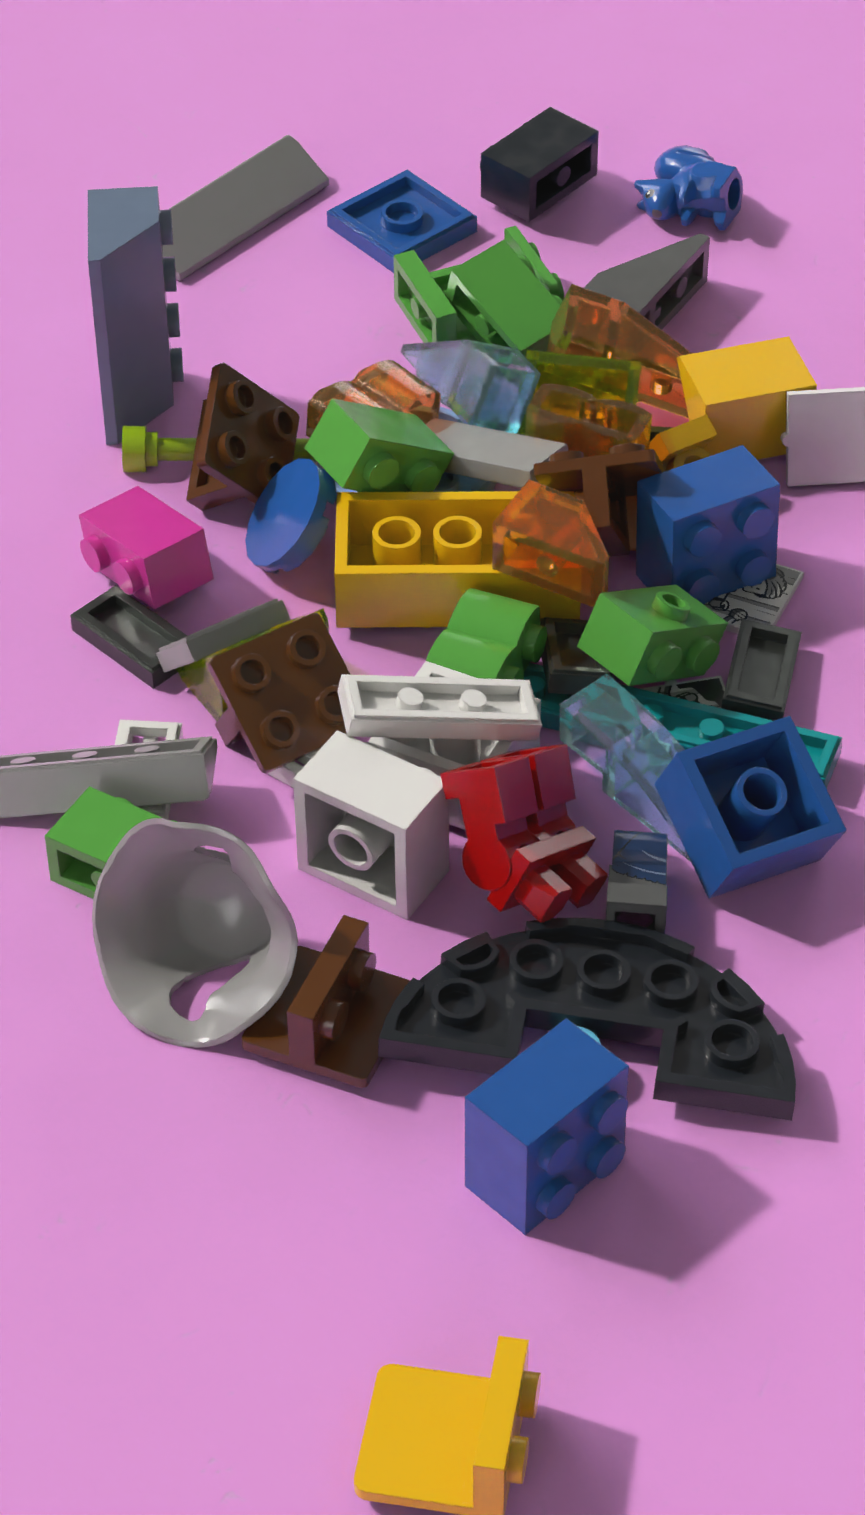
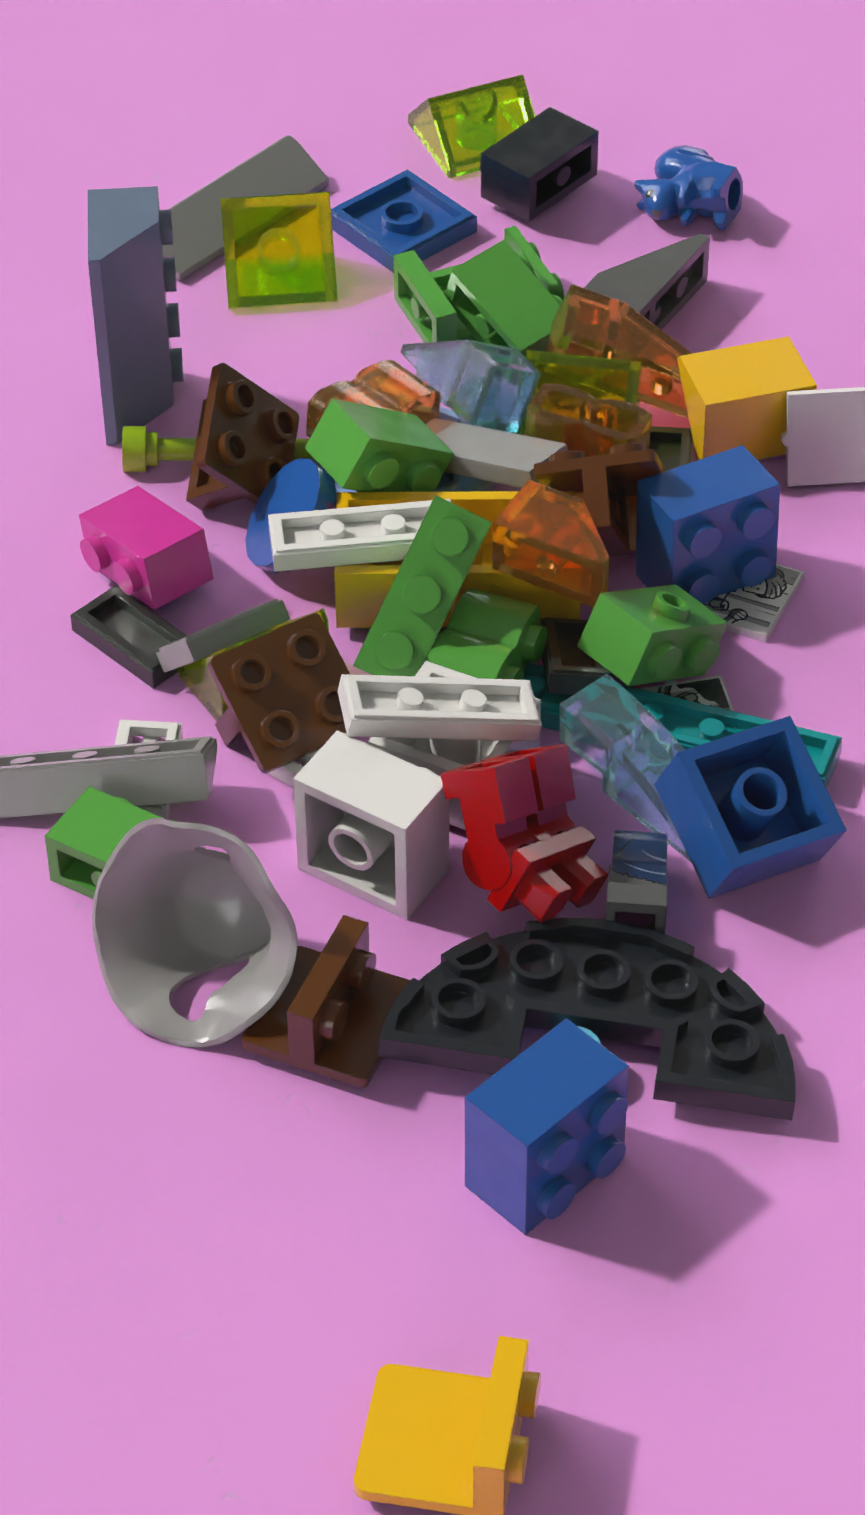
(278, 250): none -> clear neon green slope
(344, 535): none -> white tile
(423, 590): none -> bright green brick
(469, 121): none -> clear neon green slope
(684, 442): yellow tile -> none
(761, 670): pearl dark grey tile -> none

